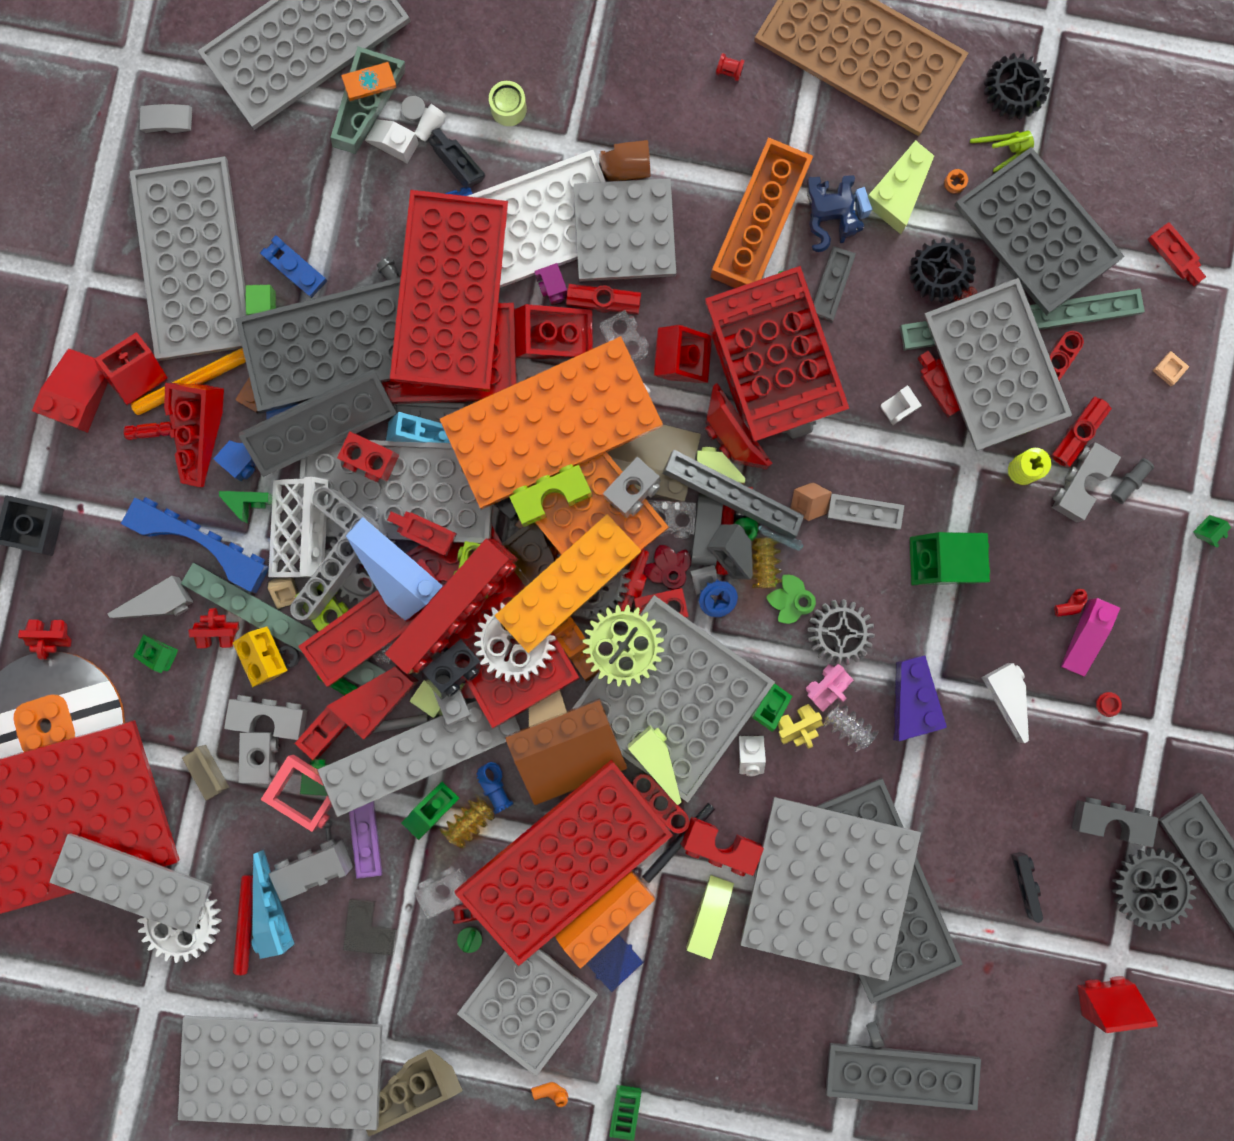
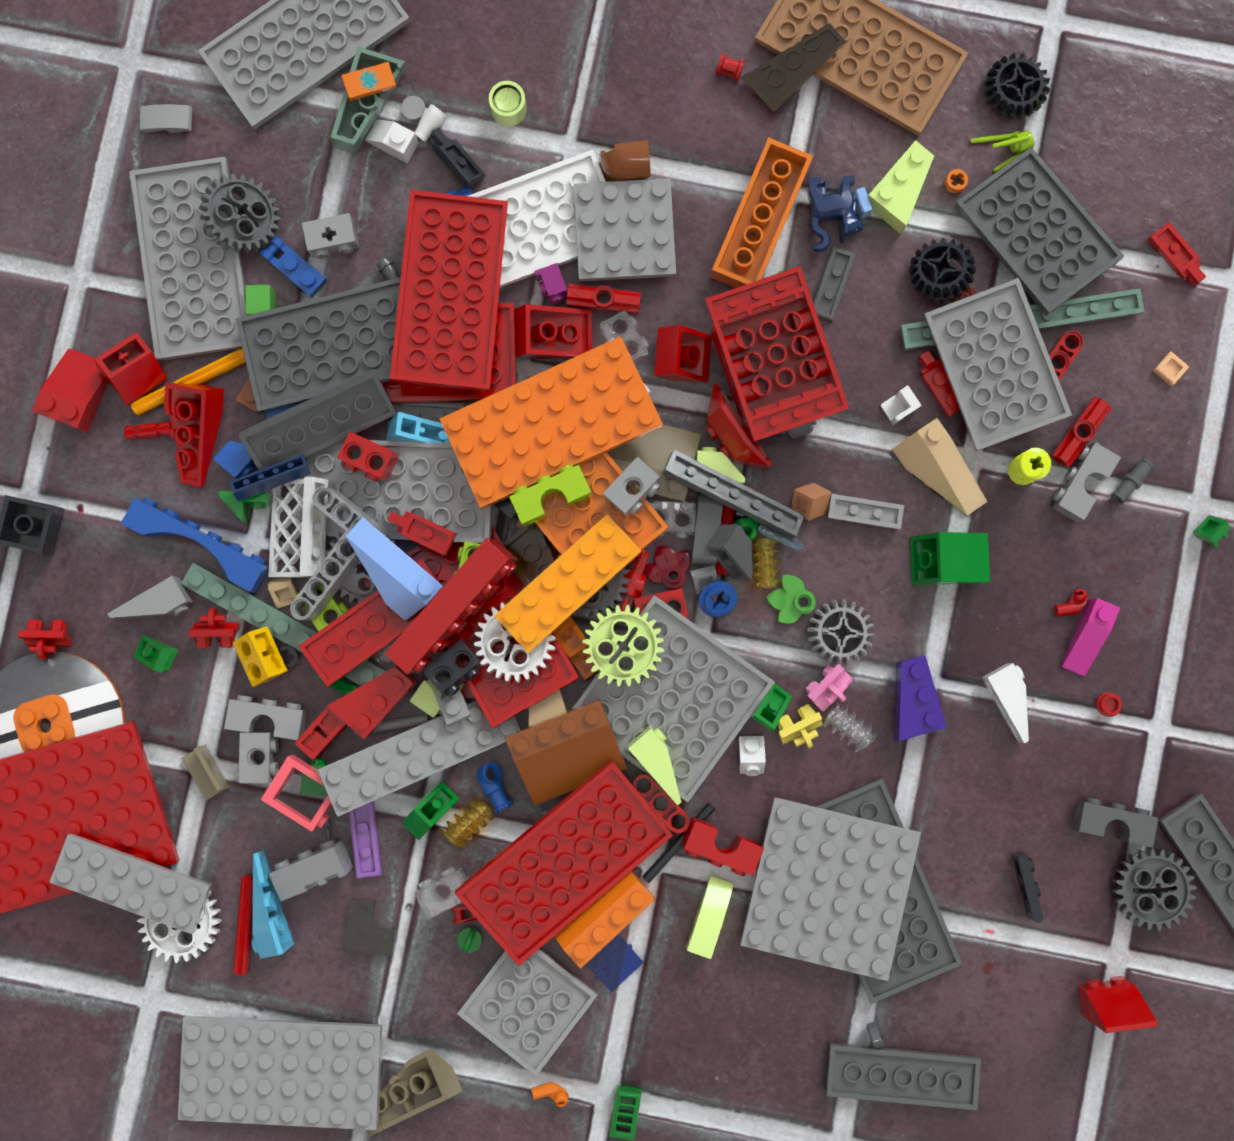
(228, 228): none -> dark grey gear
(270, 477): none -> dark blue piece
(319, 231): none -> light grey brick
(787, 72): none -> dark brown wing
(937, 462): none -> tan wedge

